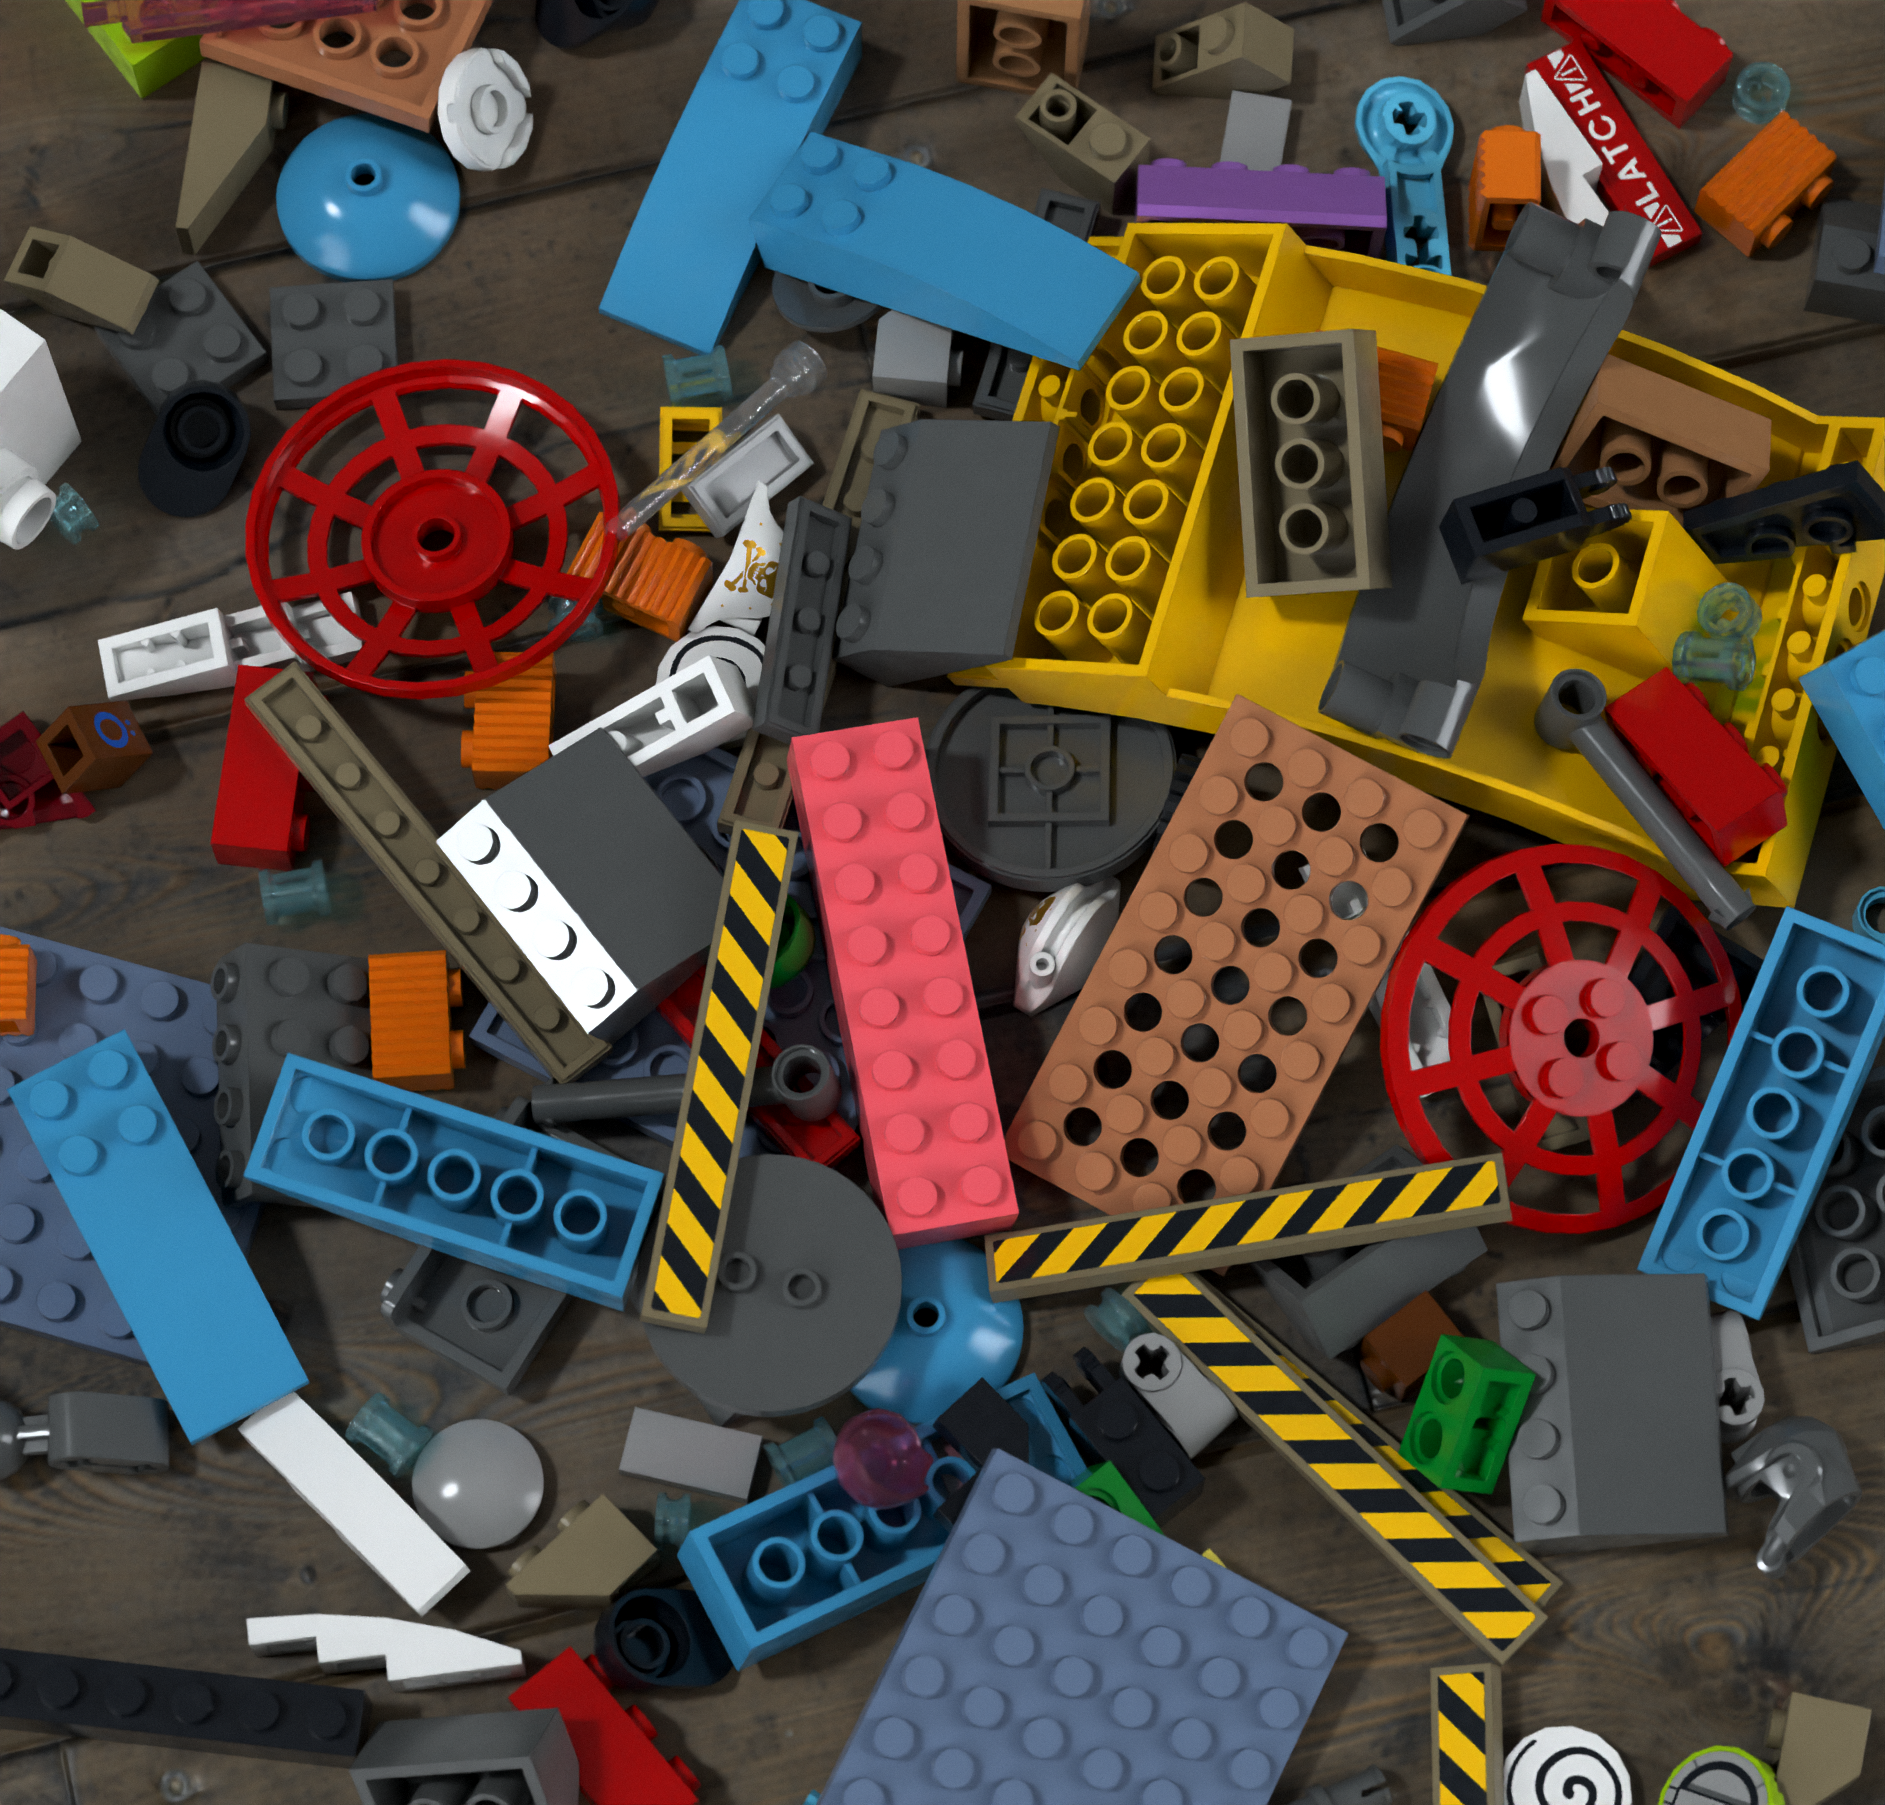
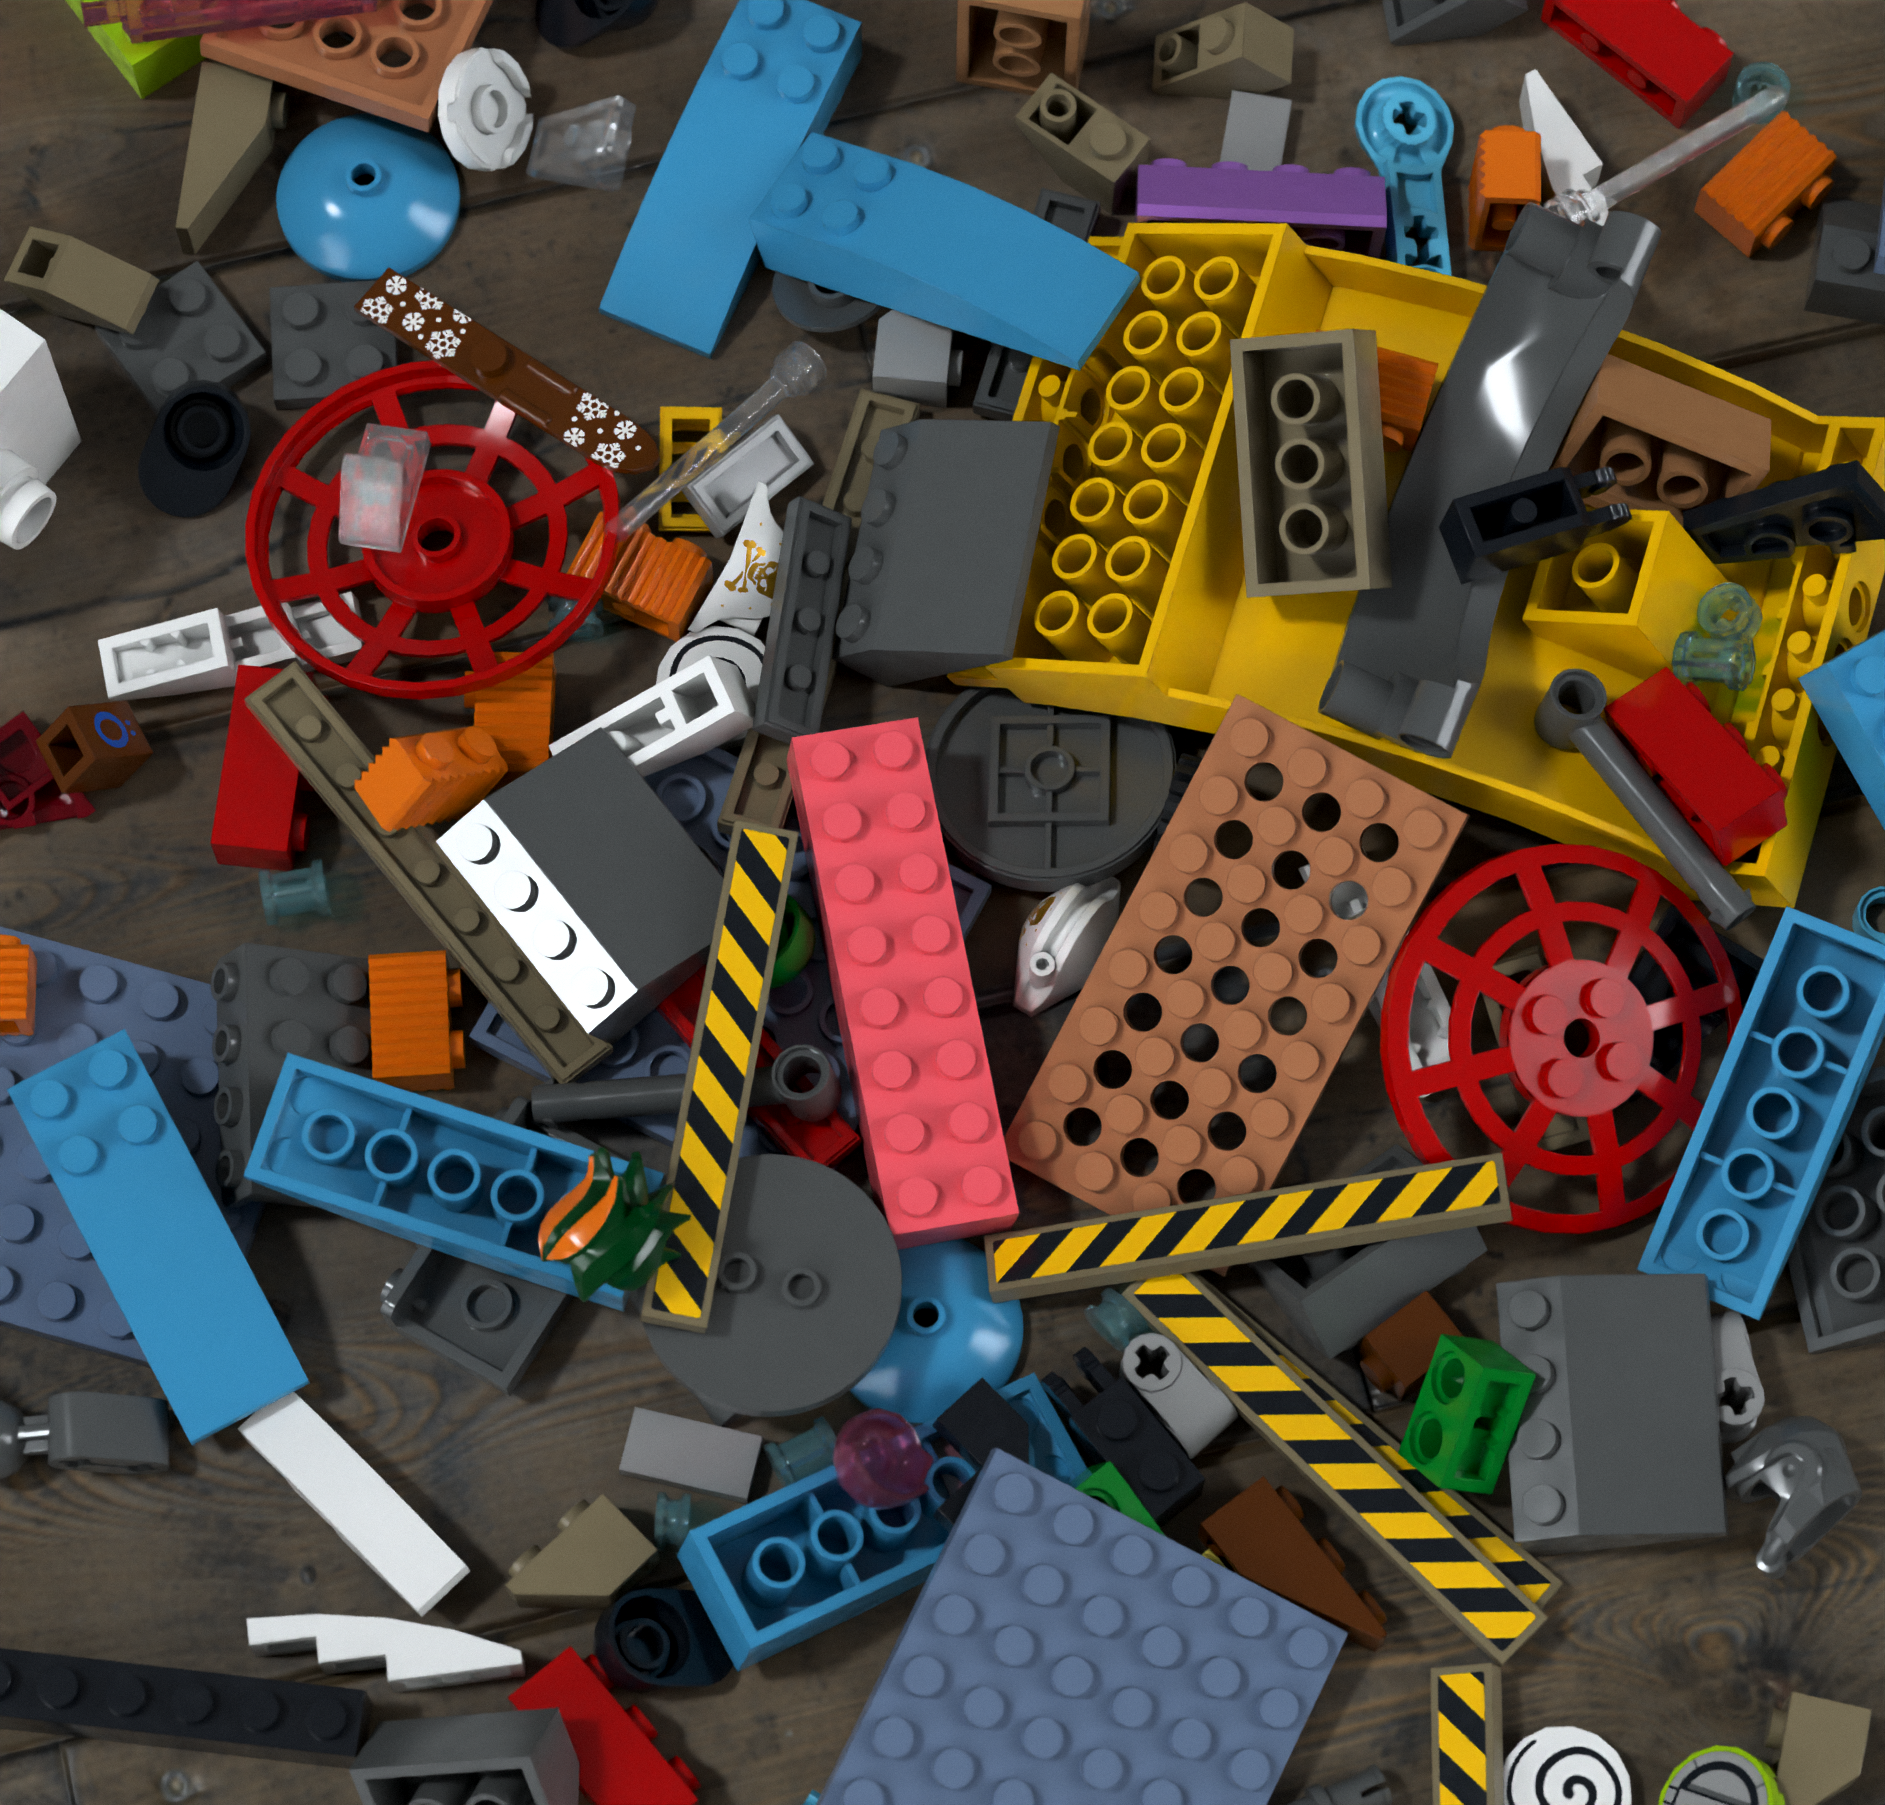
(72, 514): clear light blue bush -> none
(381, 487): none -> clear slope
(388, 1434): clear light blue bush -> none
(430, 777): none -> orange brick
(478, 1484): light grey dish -> none
(508, 375): none -> reddish brown piece
(584, 145): none -> clear slope
(610, 1228): none -> dark green hair
(697, 377): clear light blue bush -> none
(1267, 1544): none -> reddish brown slope
(1589, 204): none -> clear piece
(1629, 173): red tile -> none

